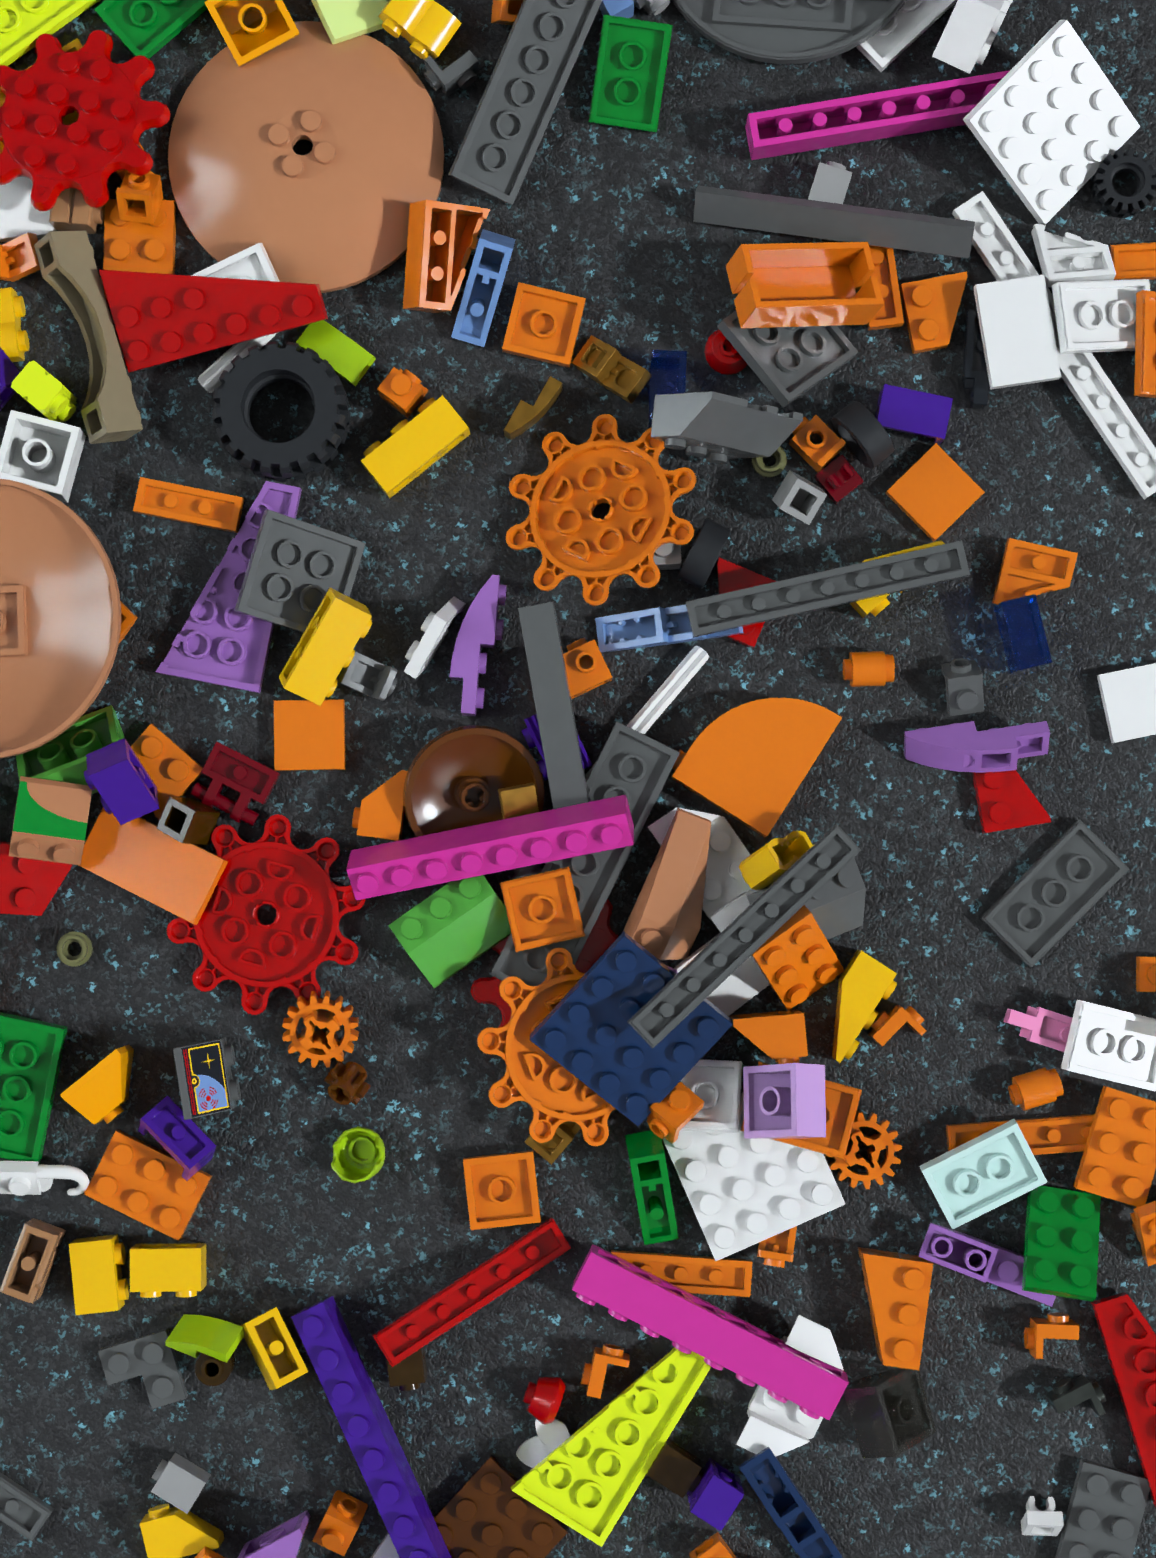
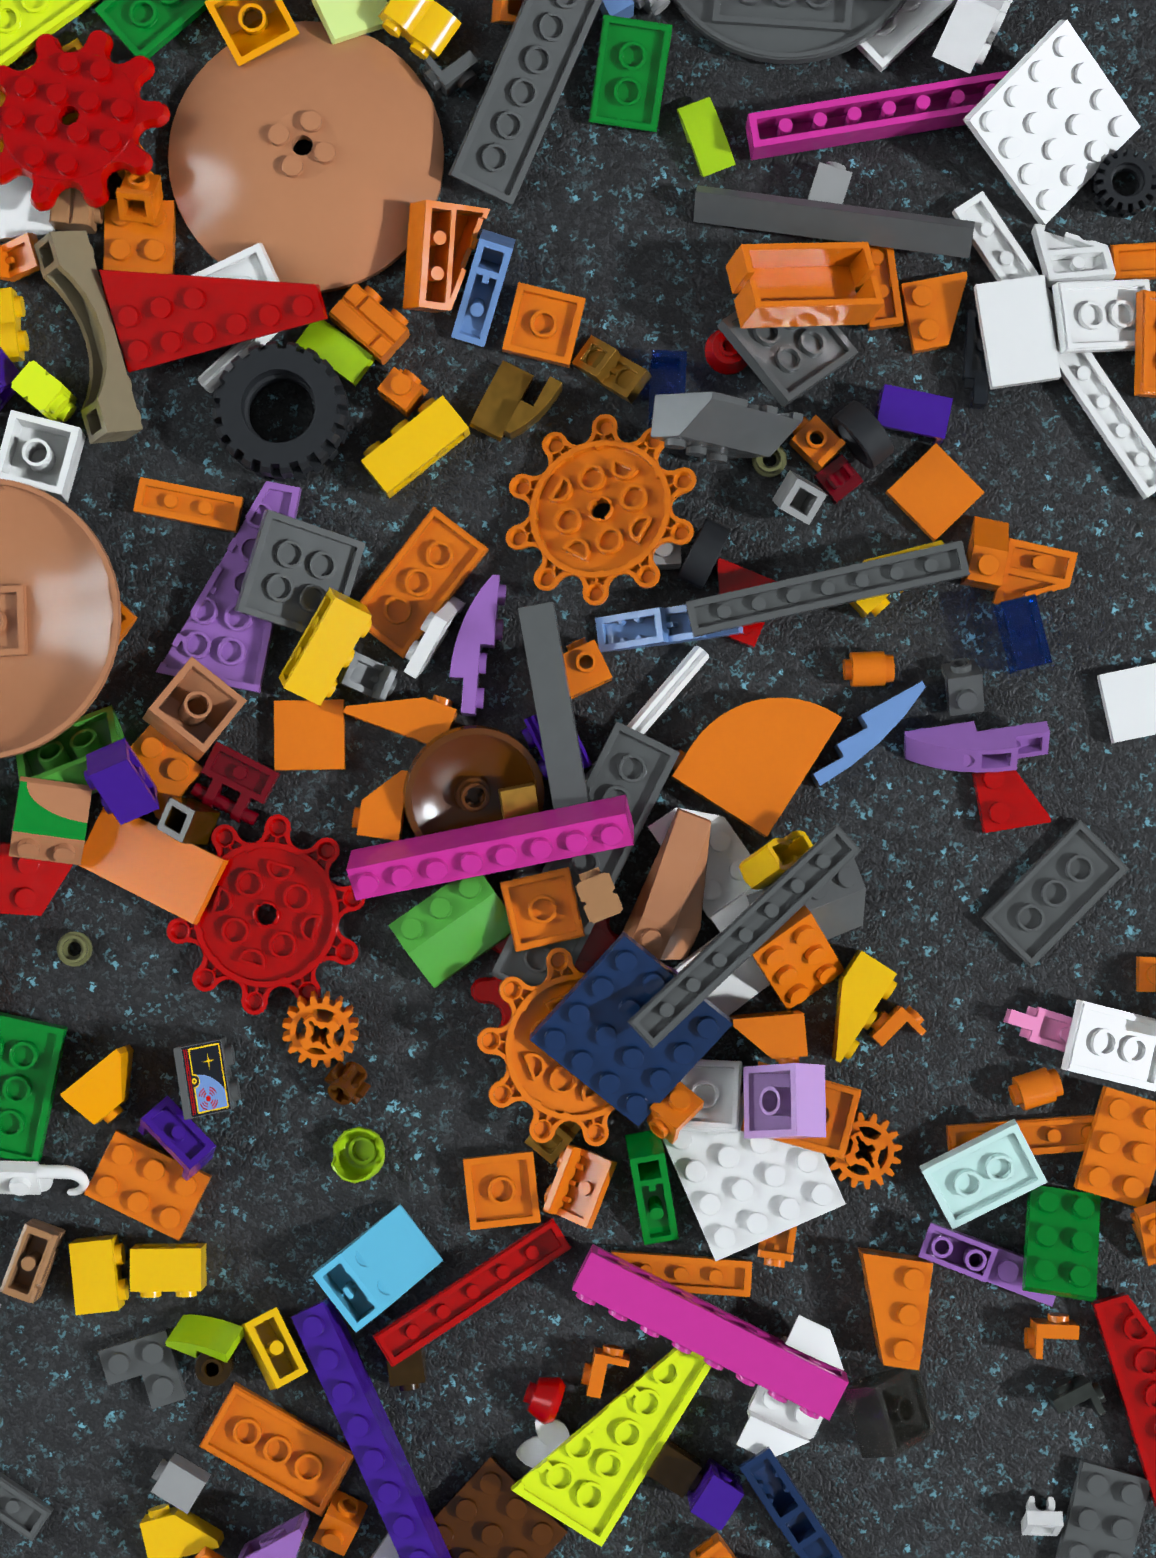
(194, 709): none -> nougat slope
(278, 1449): none -> orange tile
(370, 323): none -> orange brick
(377, 1268): none -> medium azure slope
(413, 718): none -> orange slope
(420, 580): none -> orange tile
(501, 400): none -> pearl gold slope
(579, 1185): none -> orange bracket
(597, 893): none -> medium nougat brick
(706, 136): none -> lime slope
(876, 726): none -> medium blue slope
(987, 554): none -> orange slope

